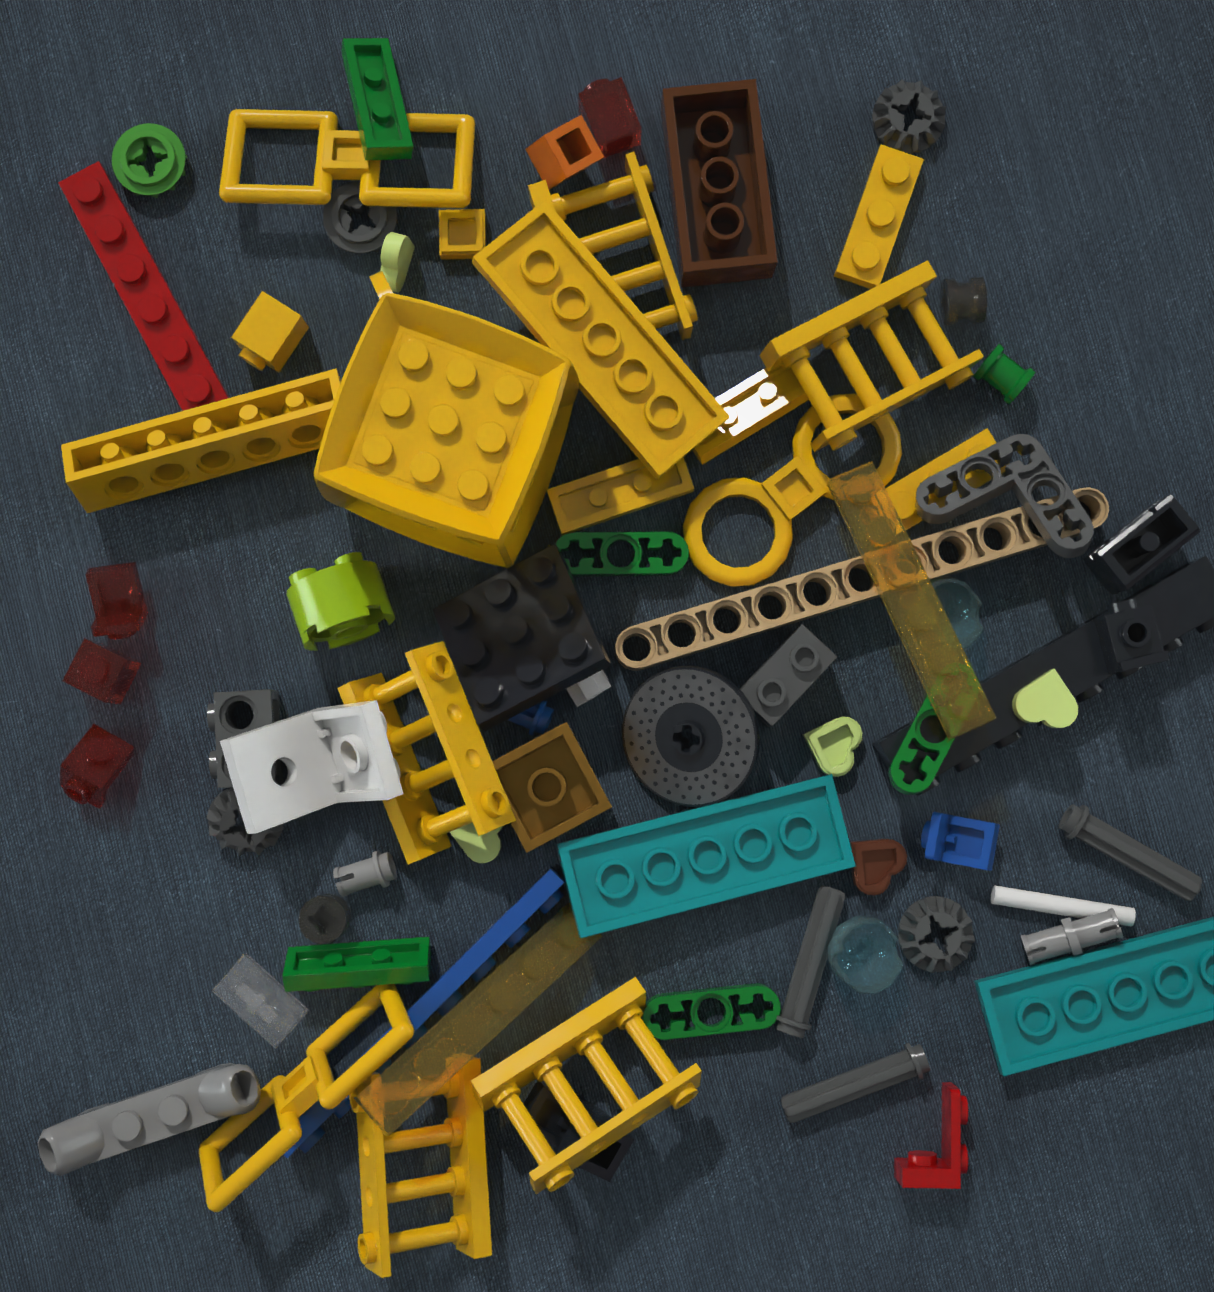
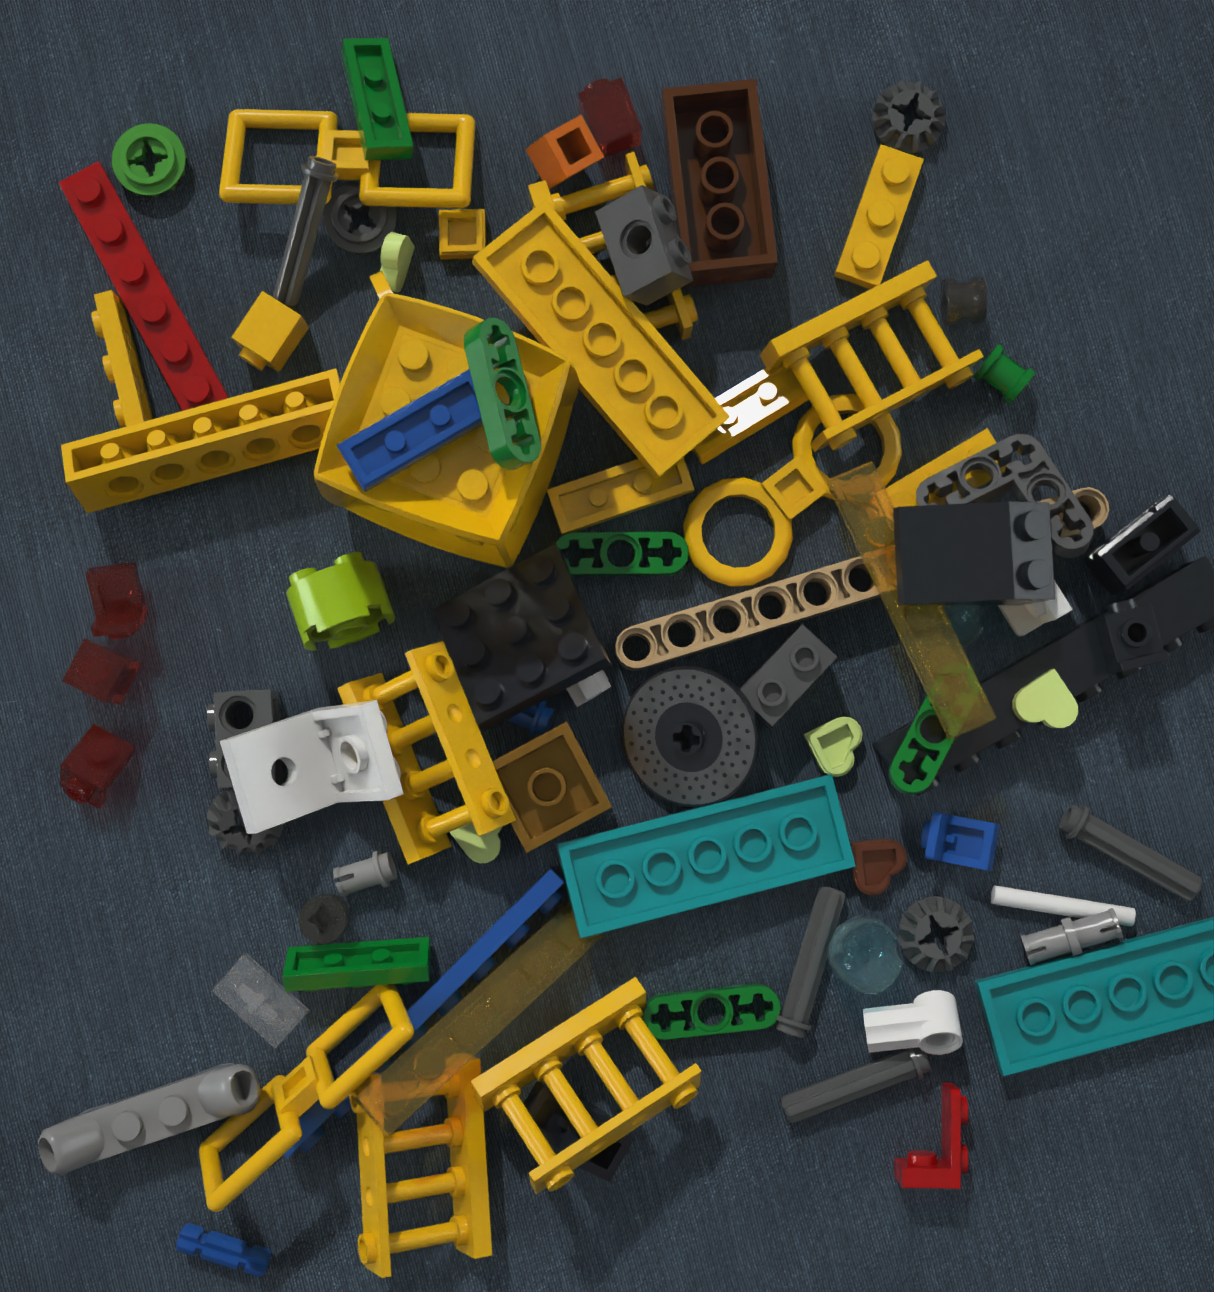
(122, 359): none -> yellow plate
(223, 1250): none -> blue axle
(304, 228): none -> dark grey axle
(412, 432): none -> blue tile
(482, 361): none -> green beam
(627, 227): none -> dark grey brick
(926, 1023): none -> white piece
(974, 554): none -> black slope
(1030, 616): none -> white bracket

